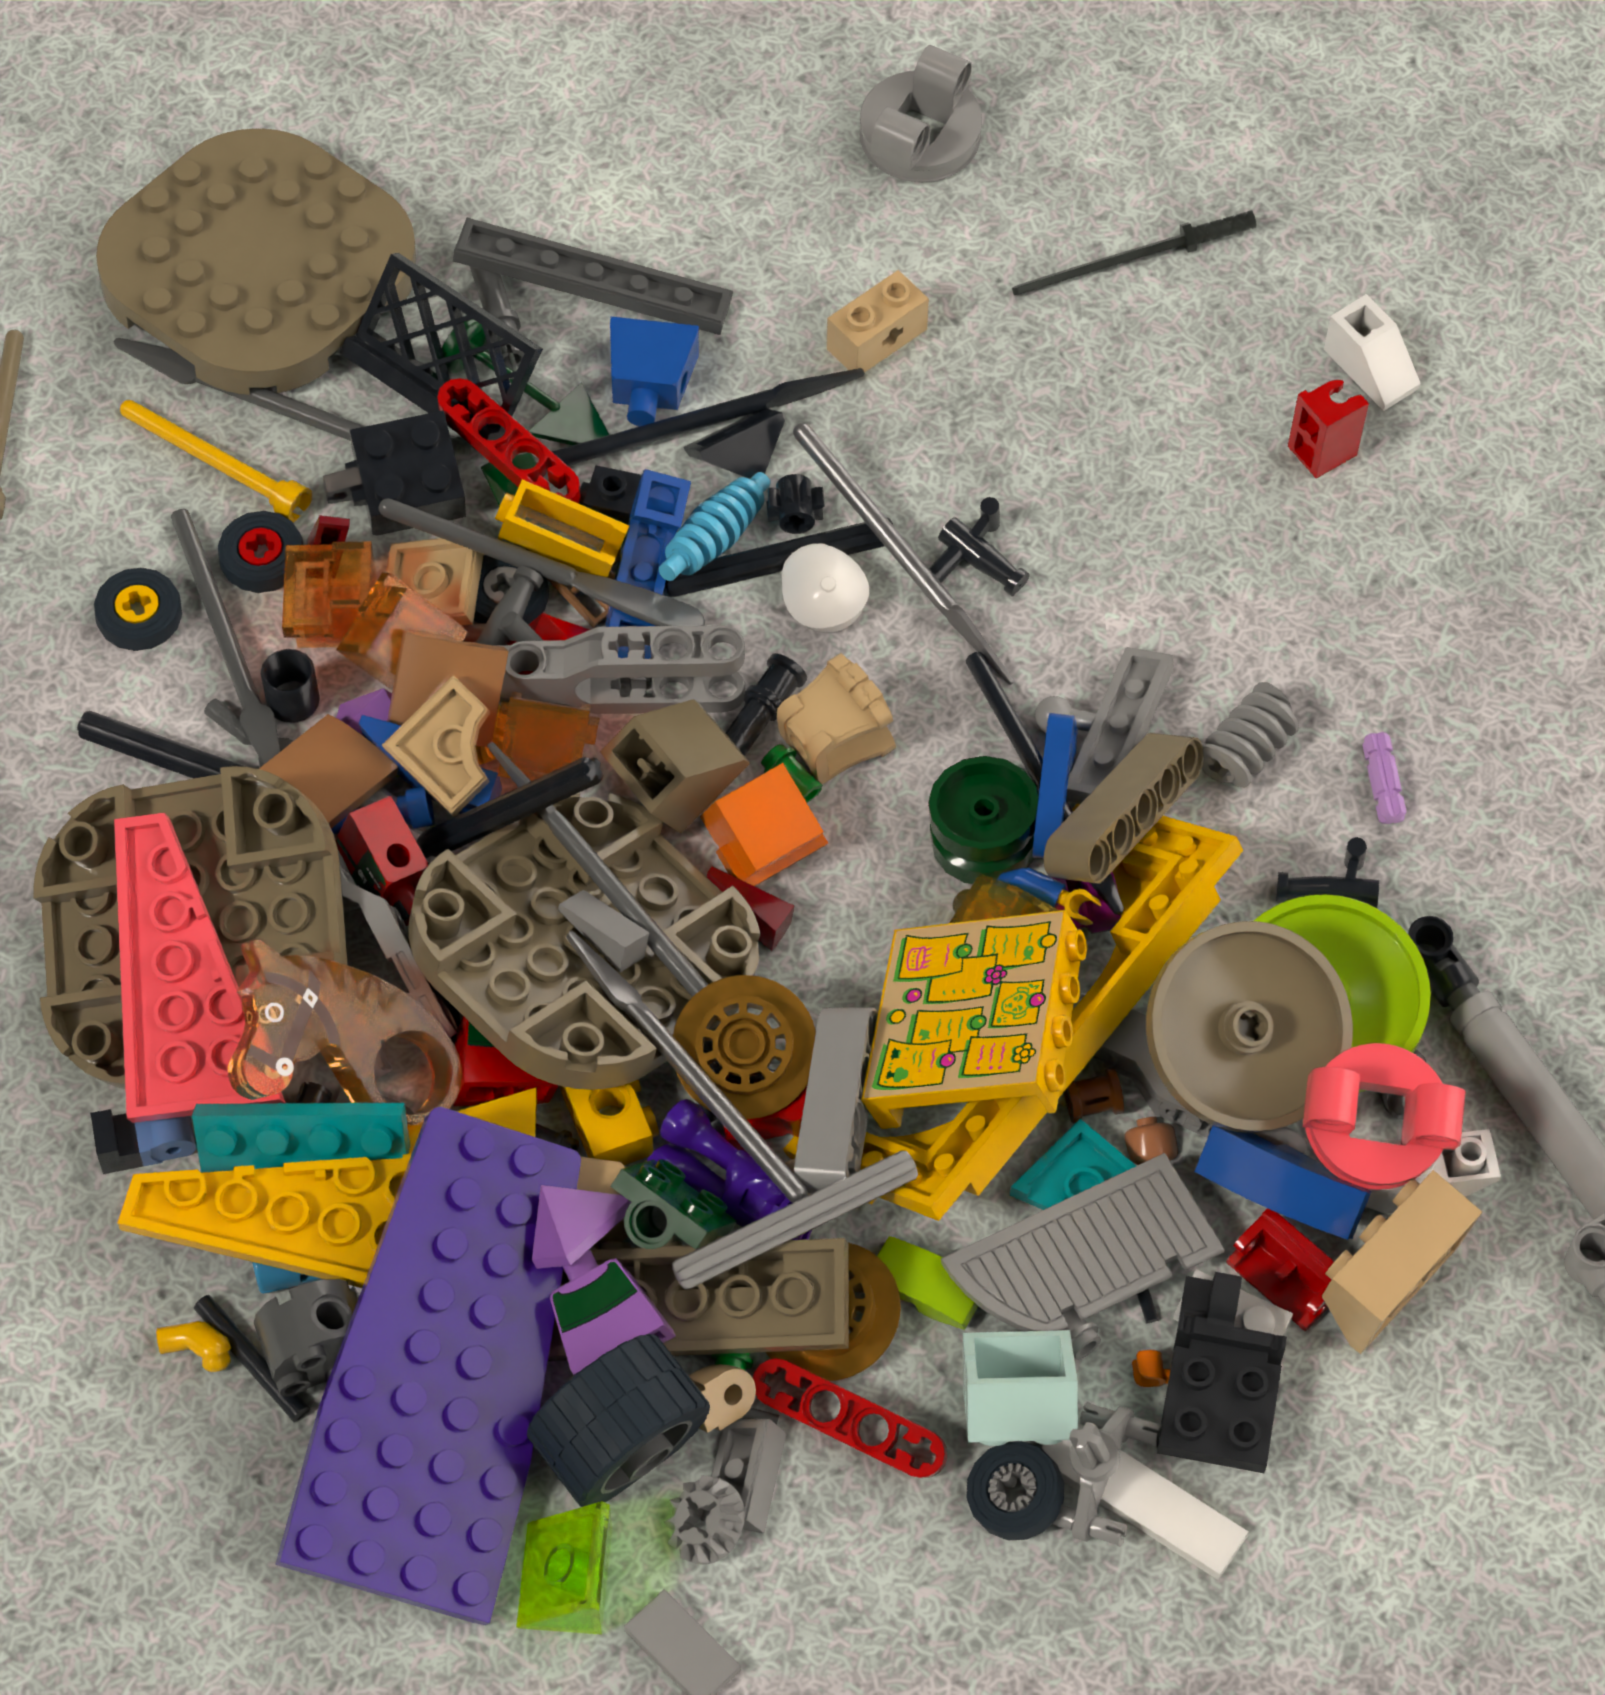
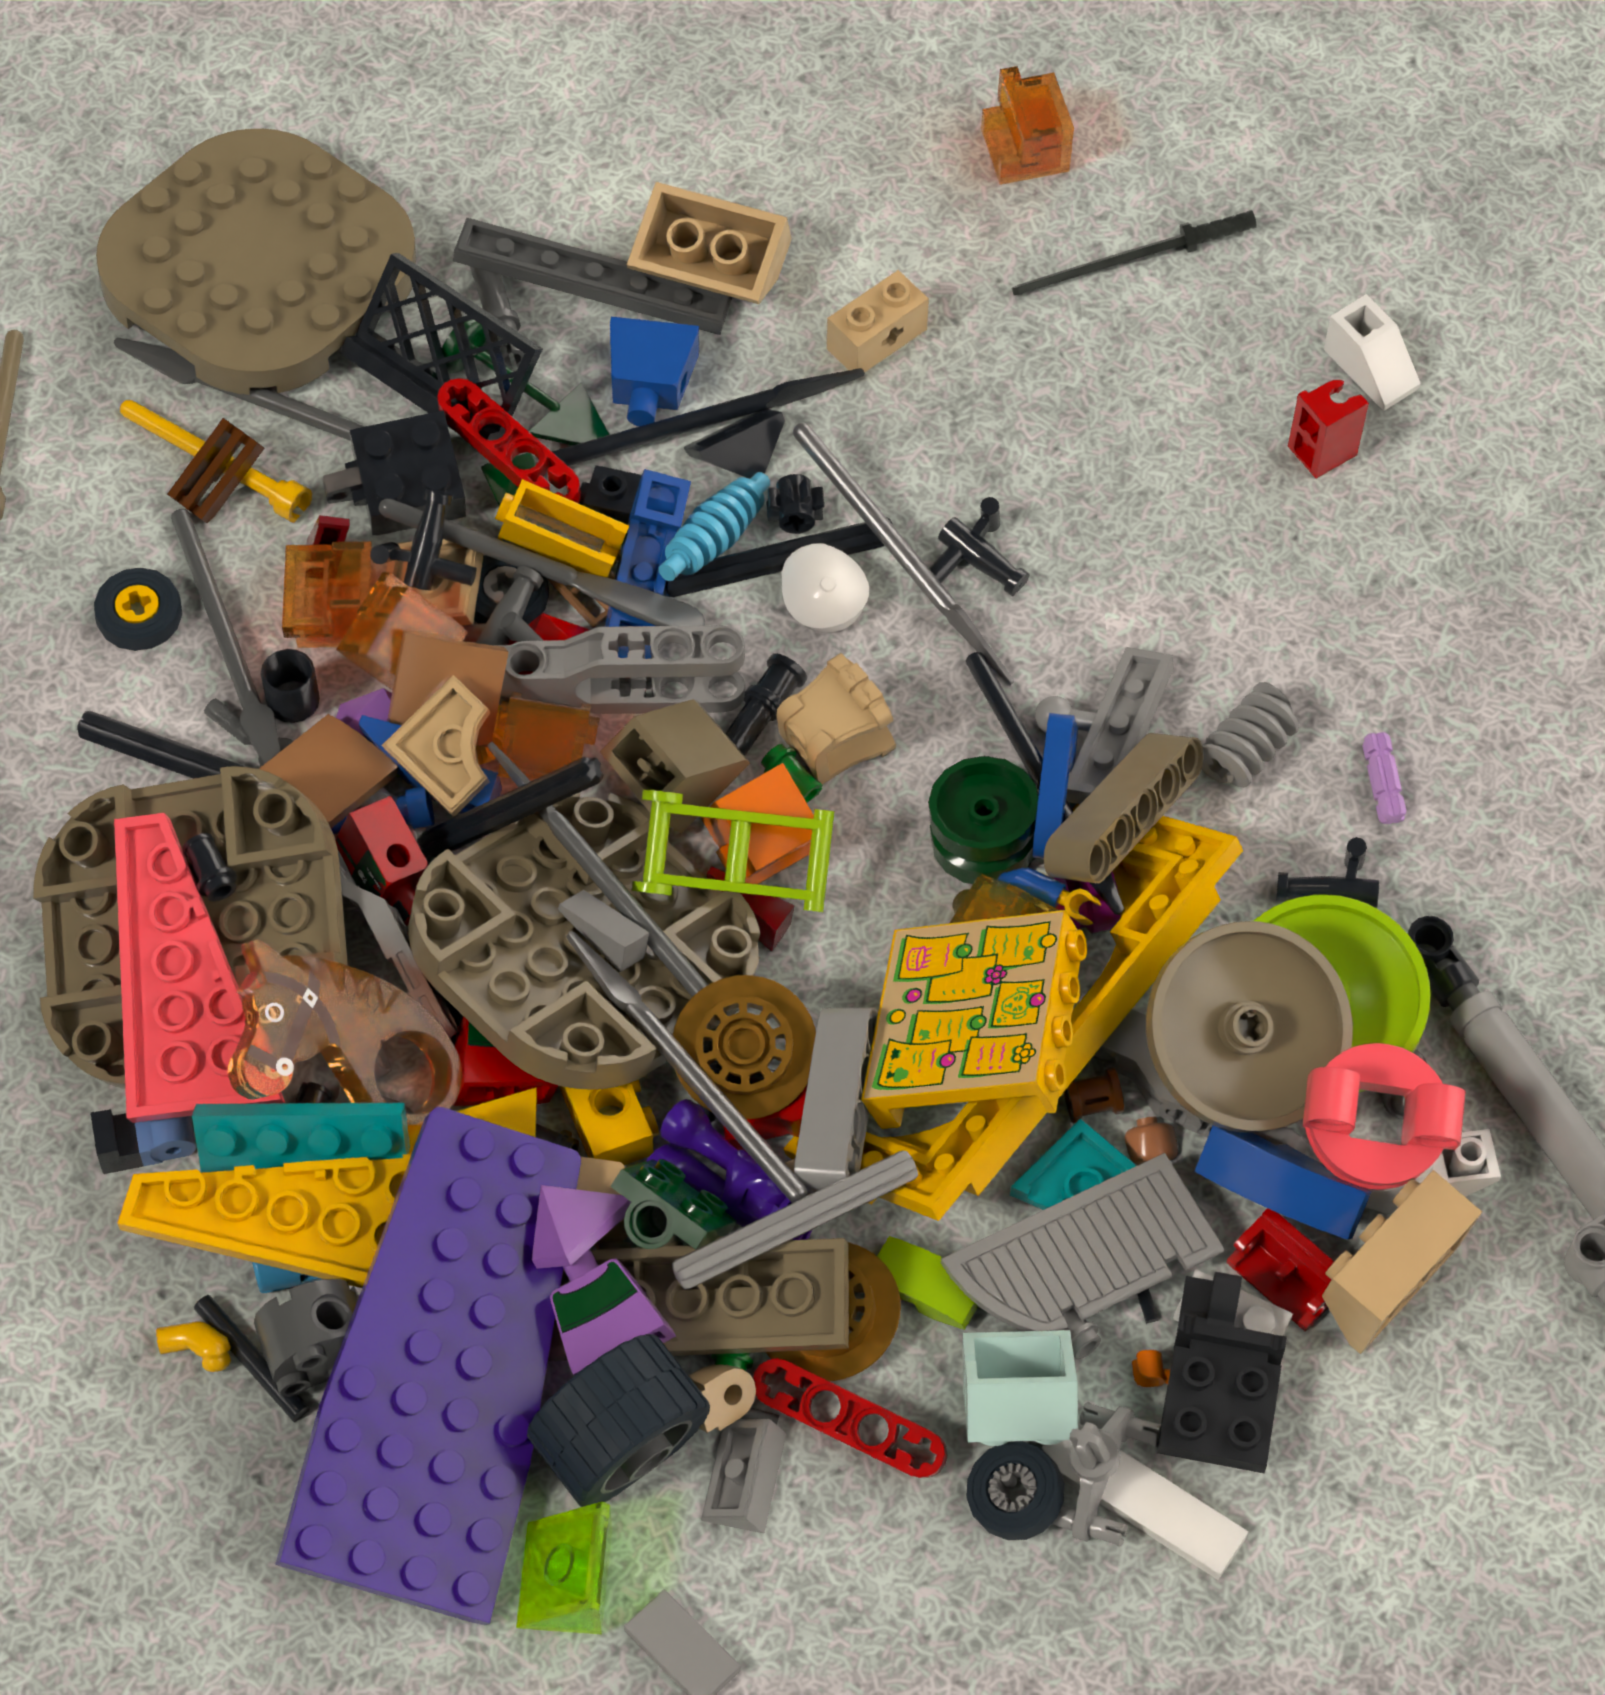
(208, 467): none -> reddish brown tile
(214, 877): none -> black pin
(242, 539): black bush -> none
(426, 546): none -> black piece
(669, 803): none -> lime piece
(710, 243): none -> tan slope
(723, 1523): light grey gear -> none
(902, 143): light grey piece -> none
(1030, 128): none -> clear orange plate

